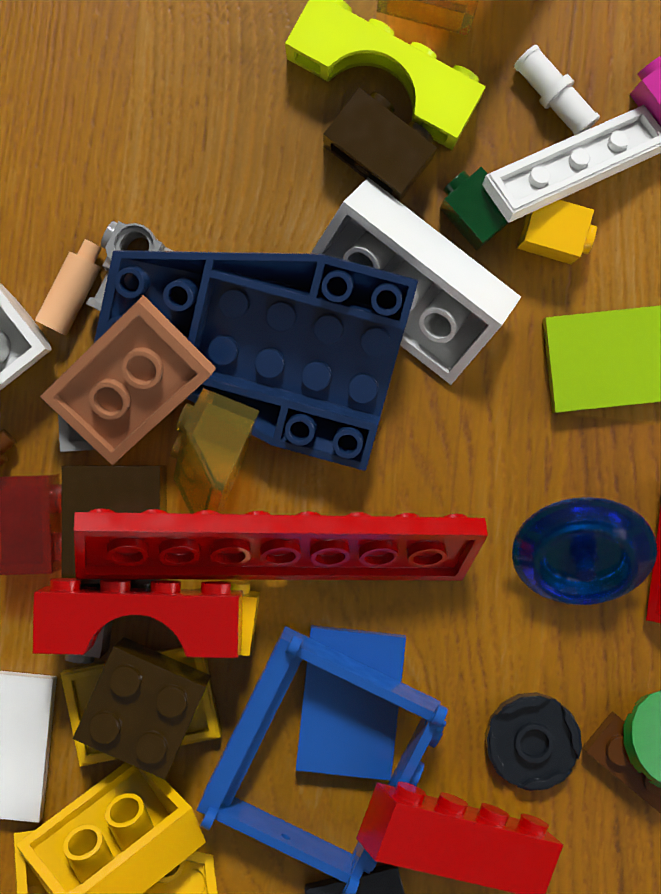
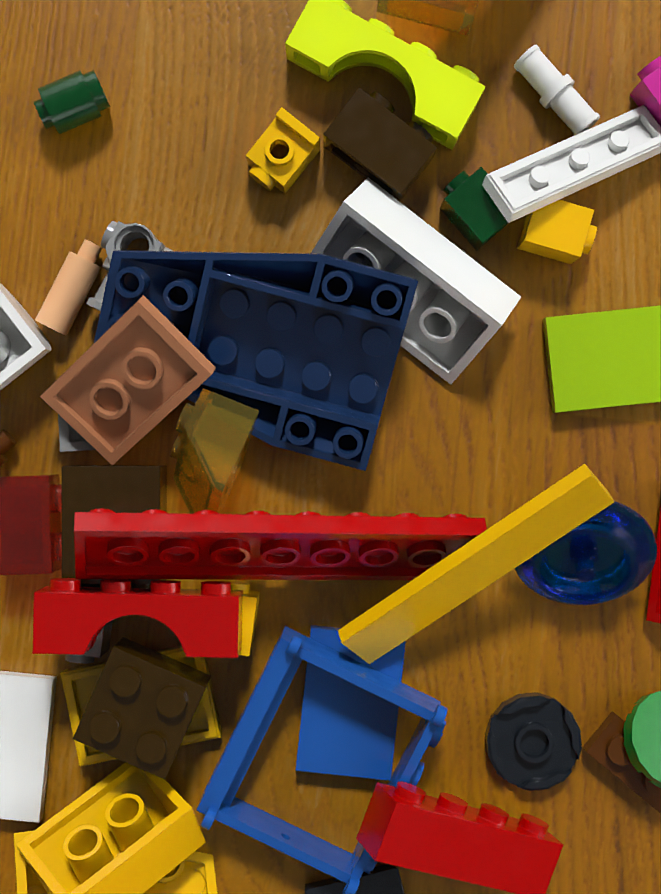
(71, 101): none -> dark green brick
(302, 147): none -> yellow brick
(476, 564): none -> yellow tile

